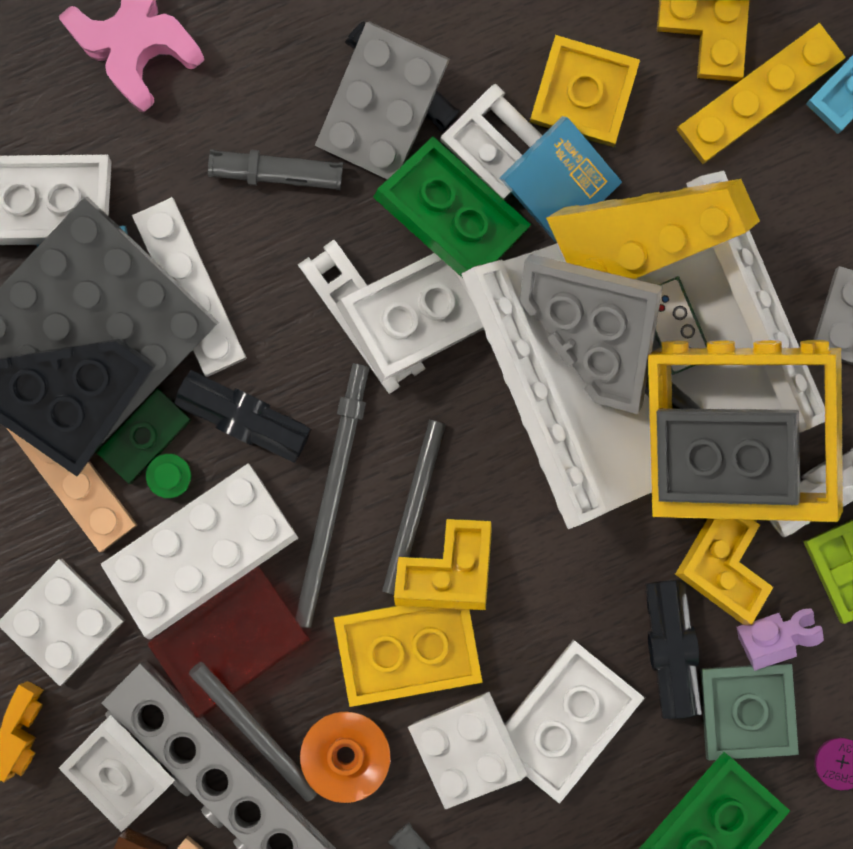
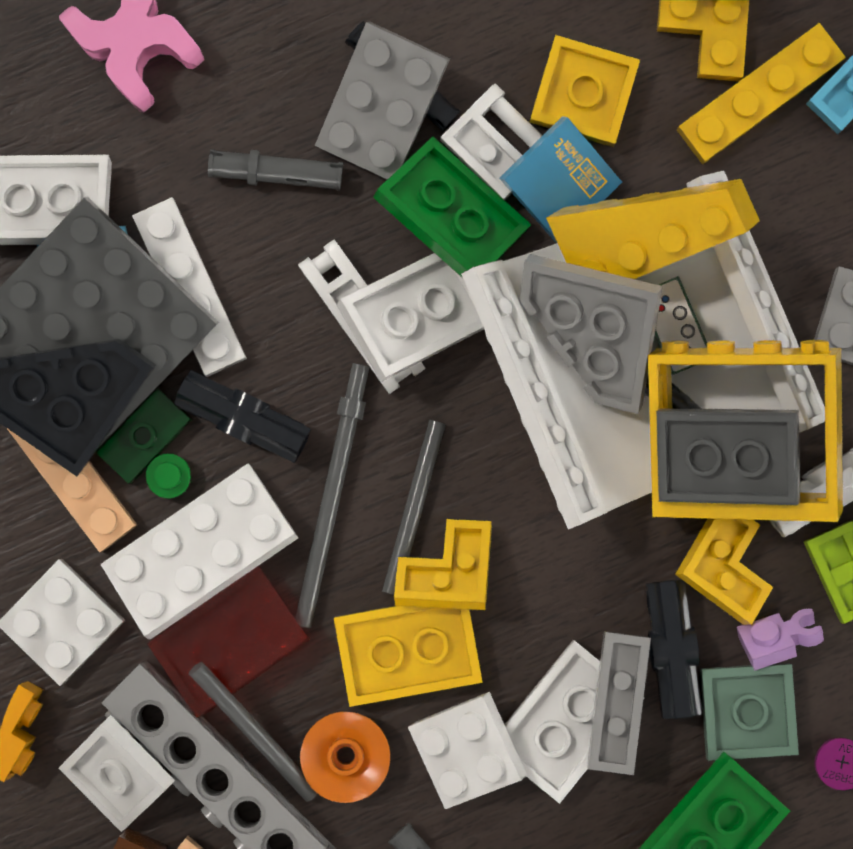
(618, 703): none -> light grey plate

